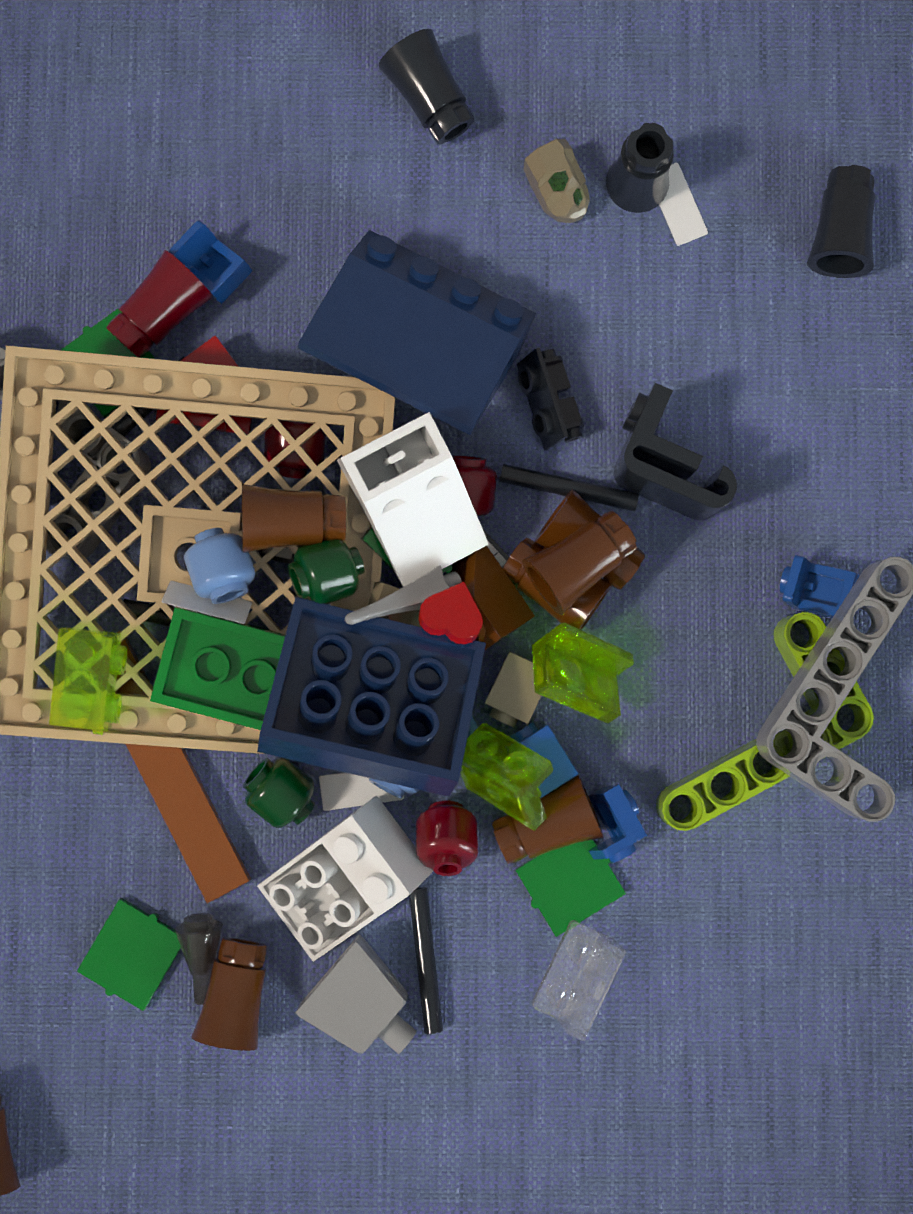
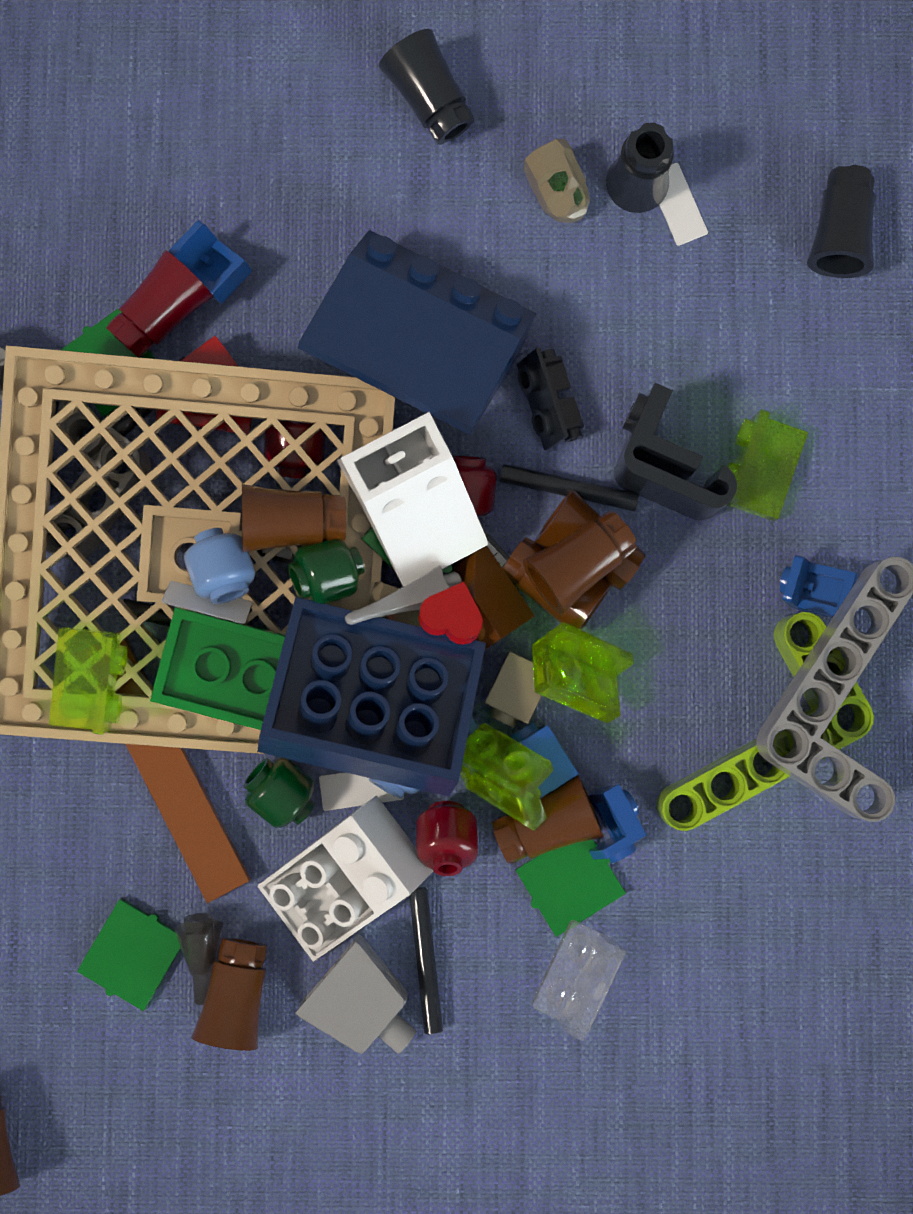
(765, 464): none -> clear neon green bracket

